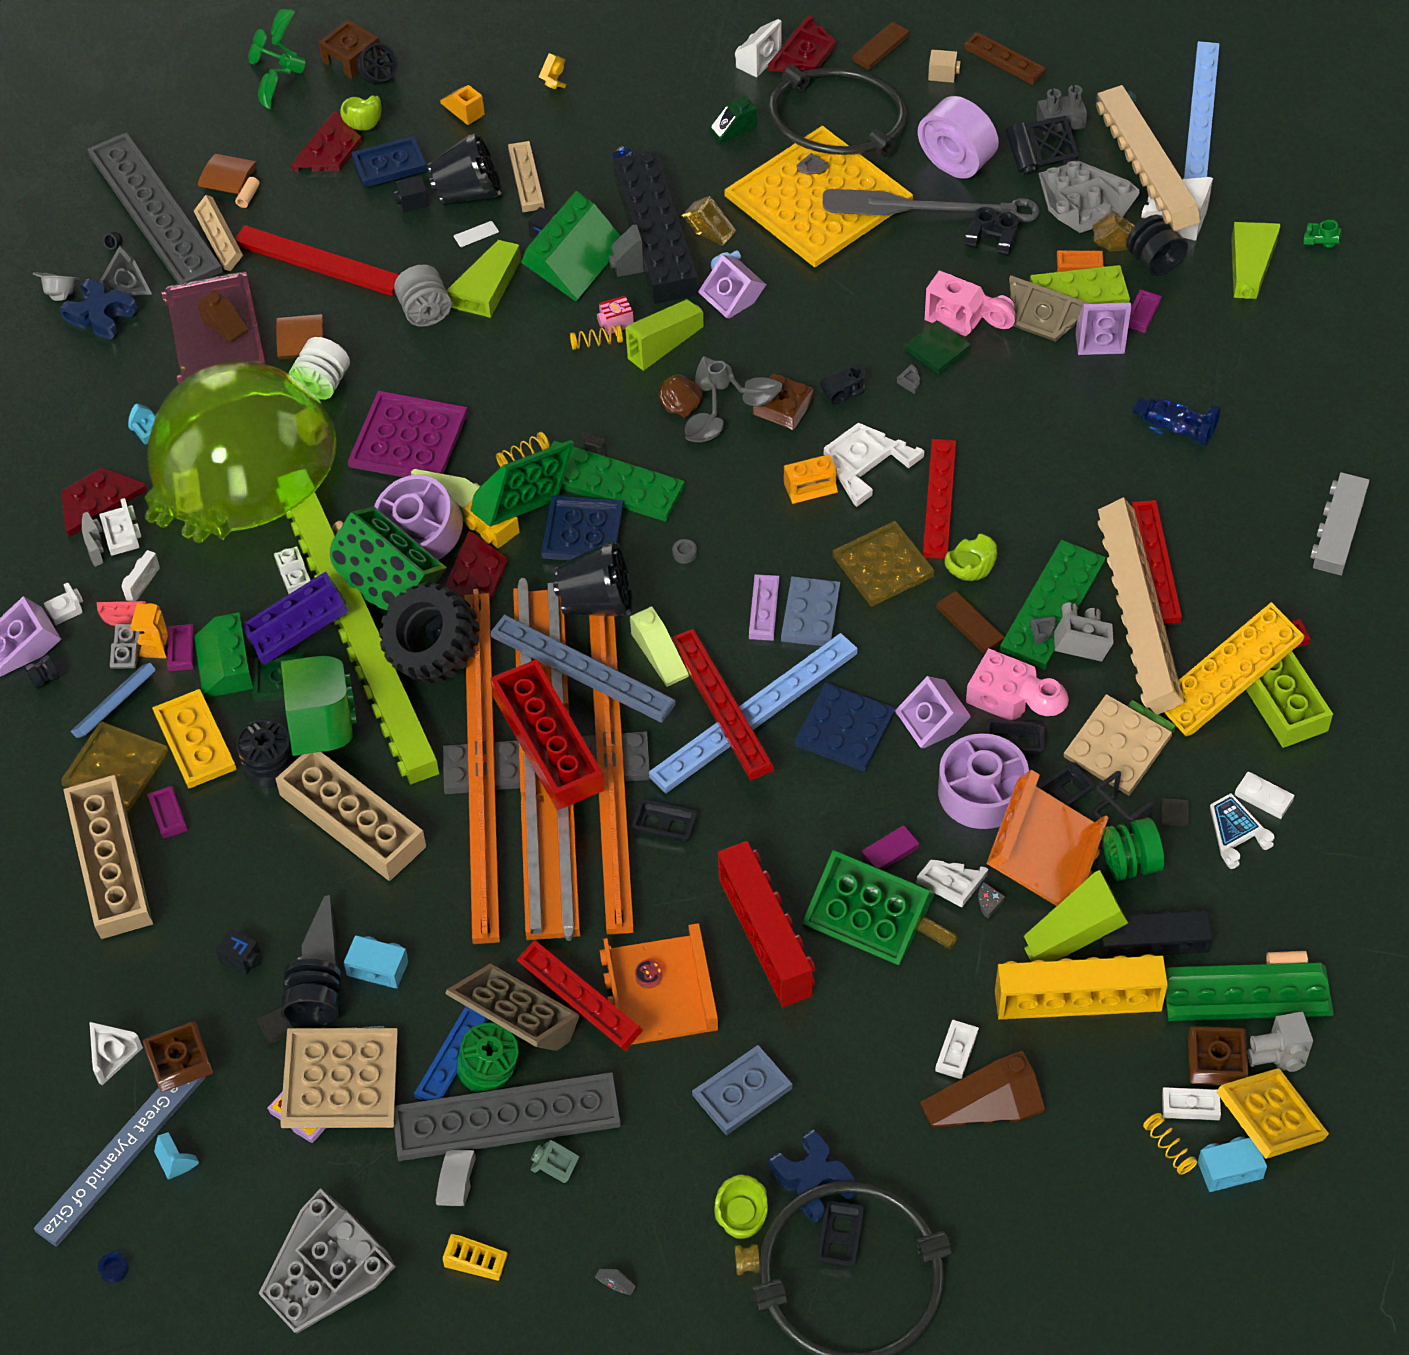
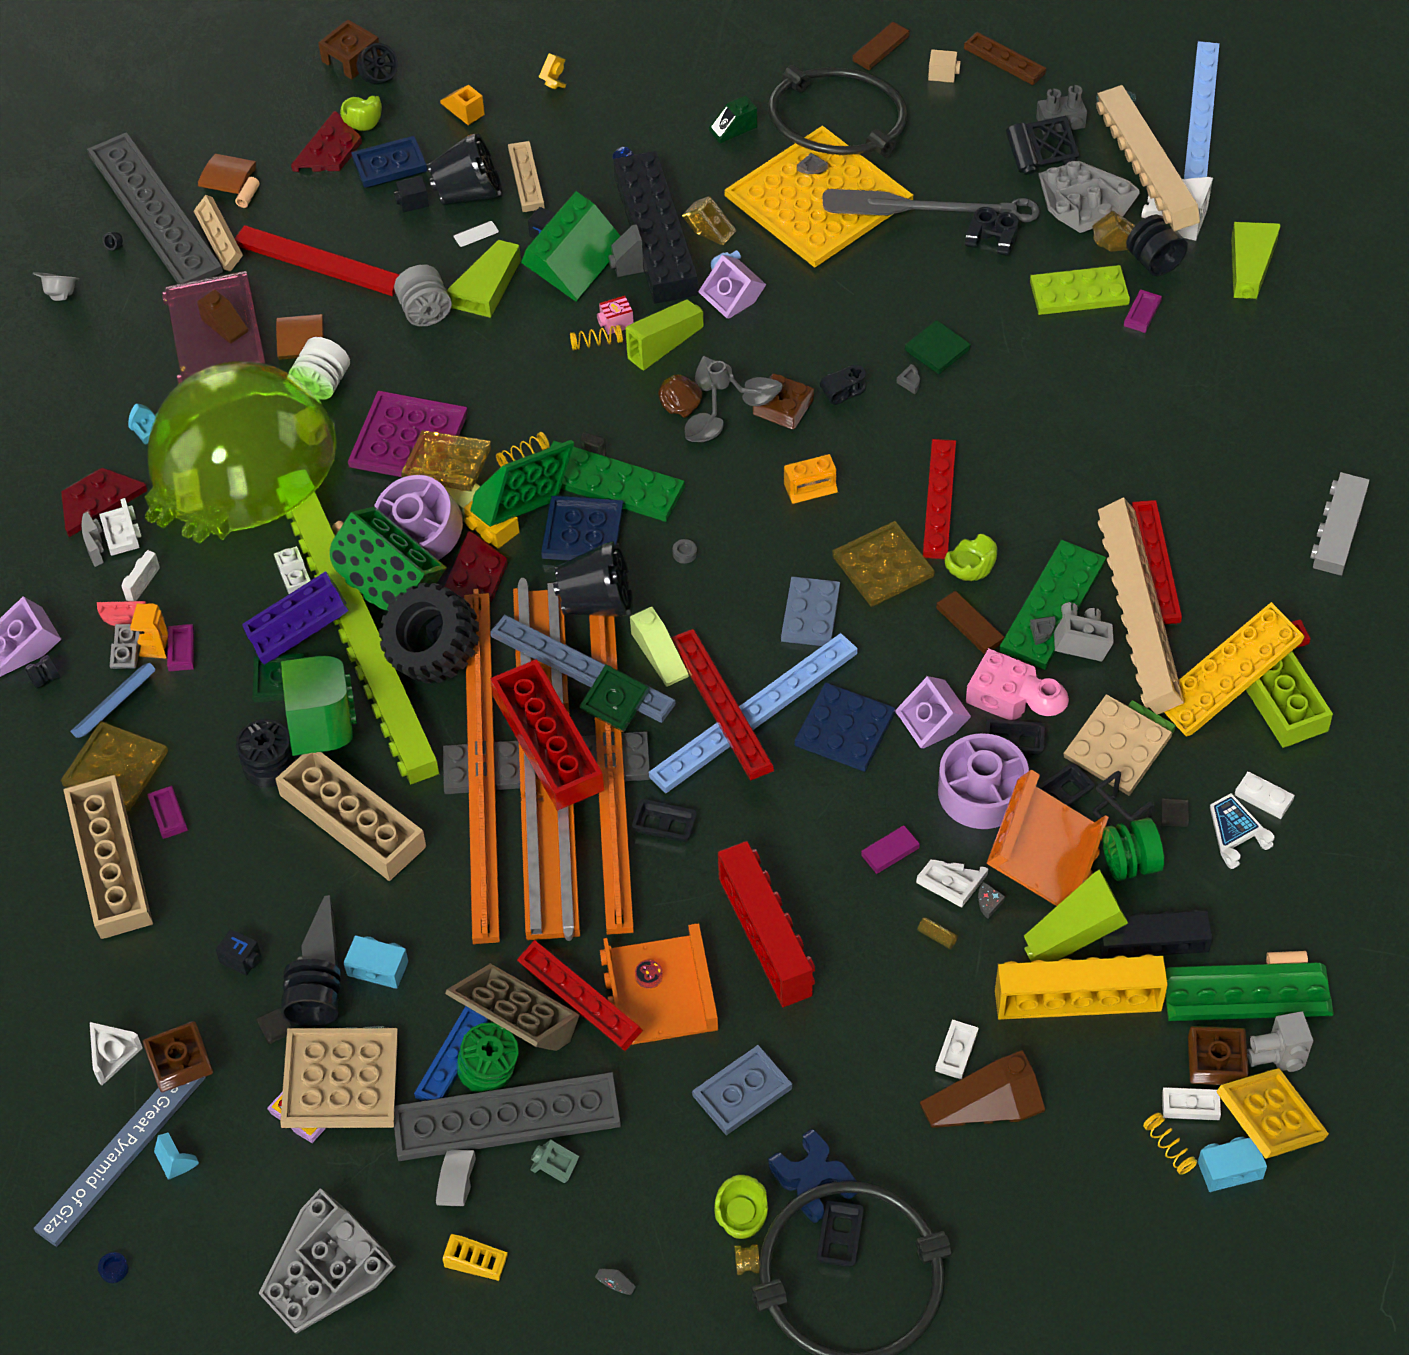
(64, 606): white bracket -> none
(98, 309): dark blue piece -> none
(124, 275): dark grey slope -> none
(194, 738): yellow plate -> none
(223, 656): green slope -> none
(289, 61): green plant -> none
(448, 459): none -> clear yellow plate
(614, 698): none -> dark green tile
(759, 49): white slope -> none
(764, 607): lavender tile -> none
(804, 49): dark red wing -> none
(860, 451): white wing -> none
(867, 907): green slope -> none
(958, 137): lavender piece -> none
(963, 304): bright pink brick -> none
(1043, 309): dark tan wing -> none
(1078, 260): orange tile -> none
(1102, 328): lavender slope -> none
(1178, 418): clear blue piece -> none
(1325, 233): green plate -> none

